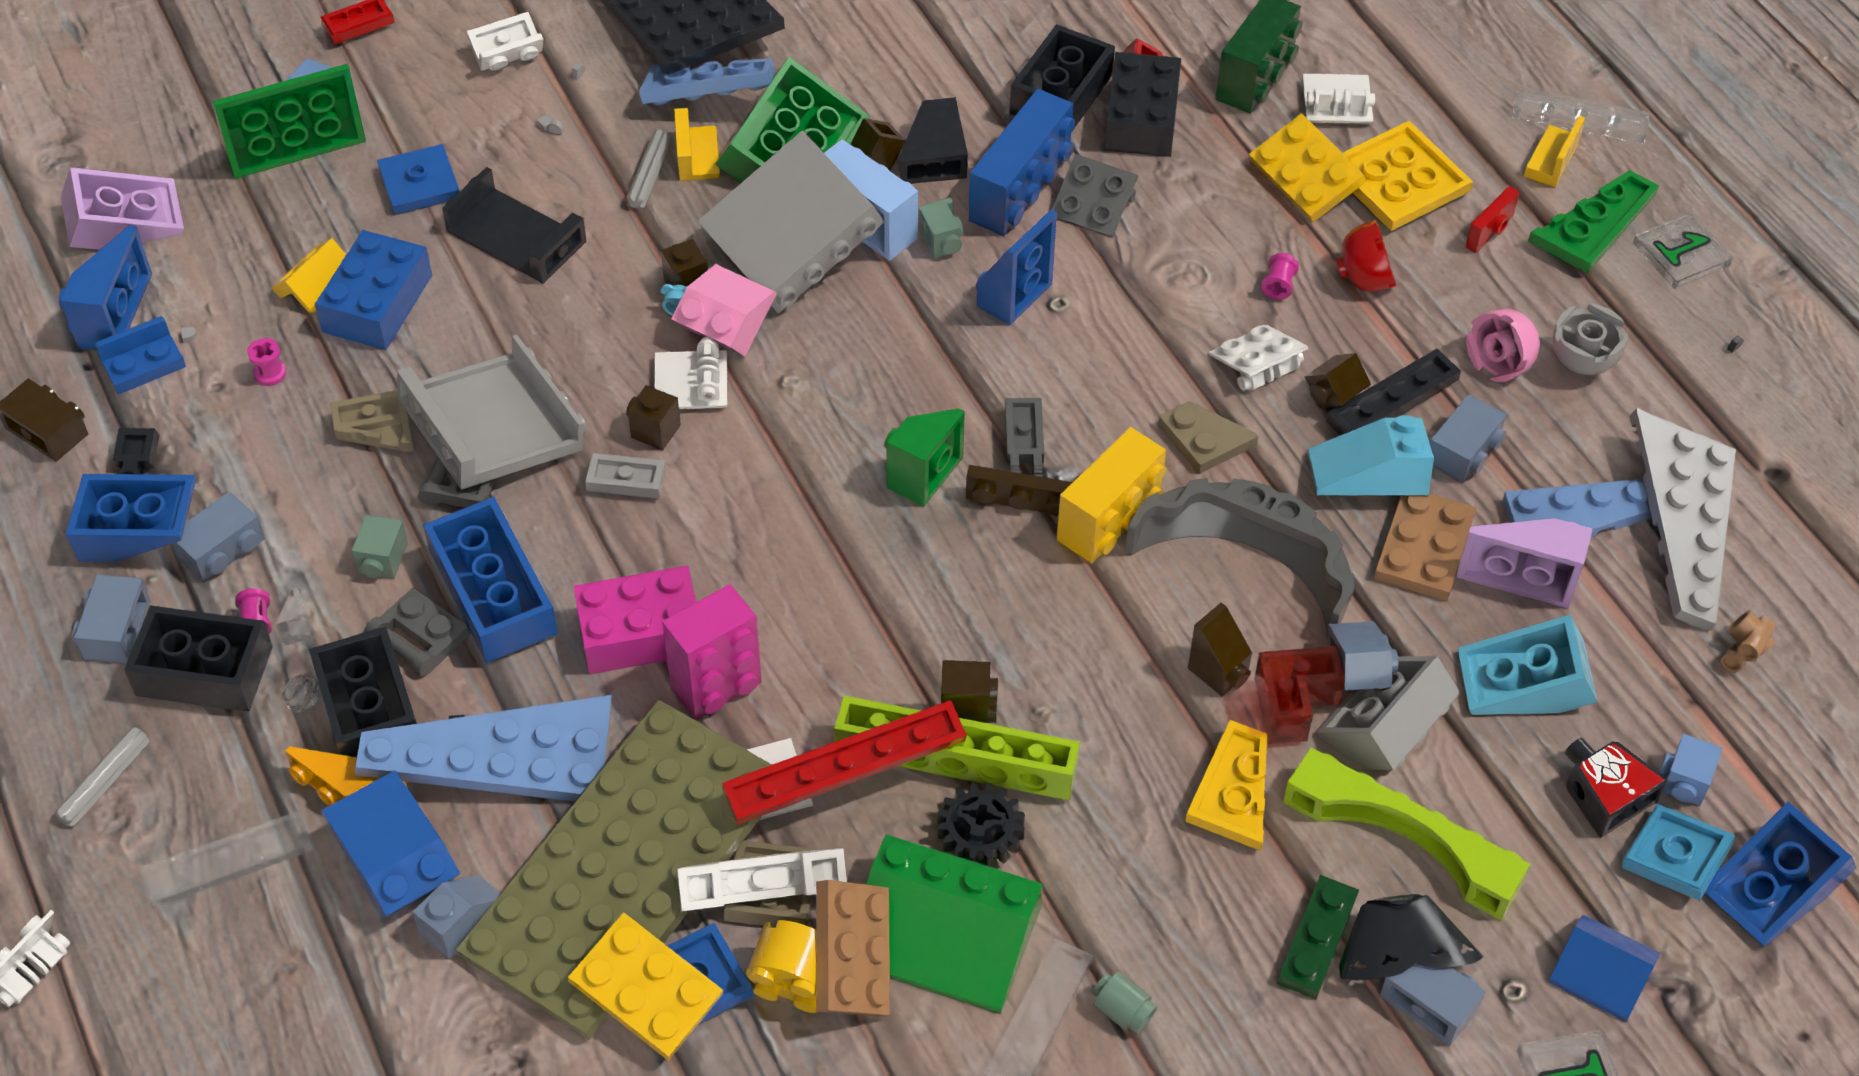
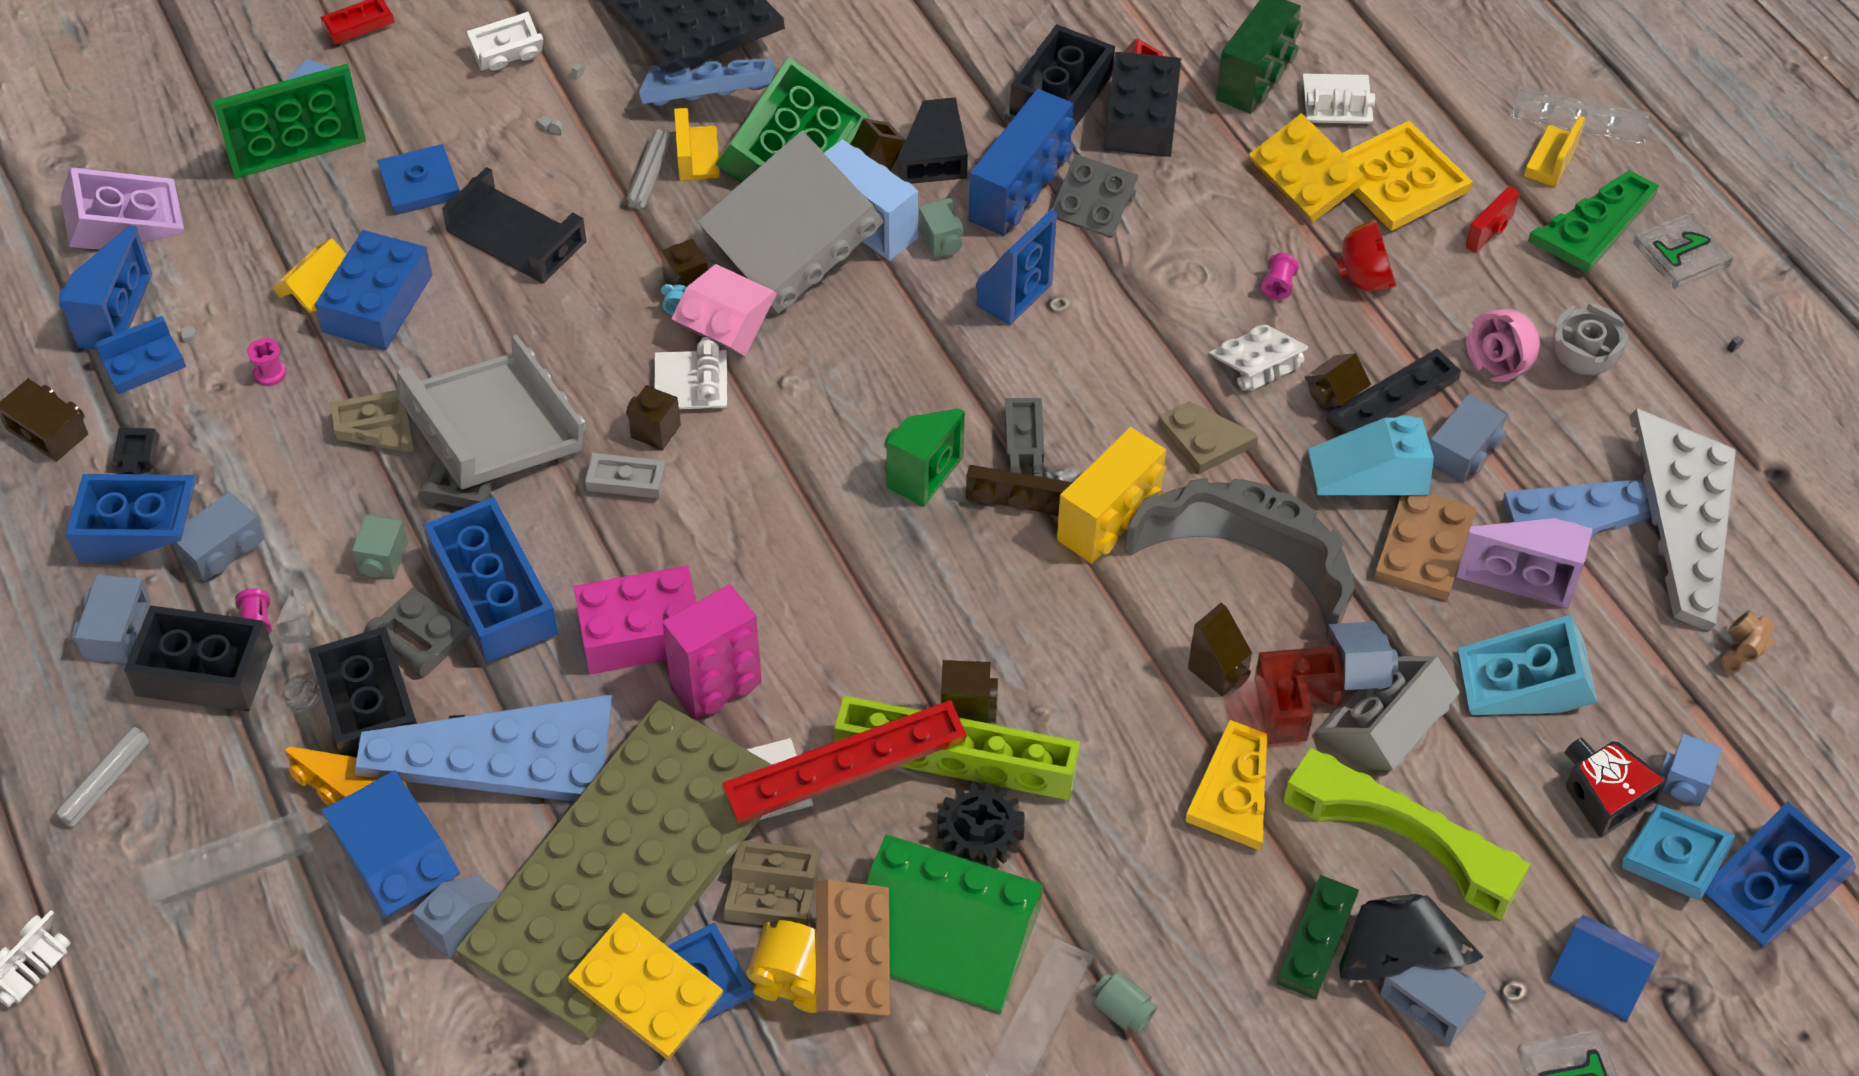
(758, 877): white slope -> none

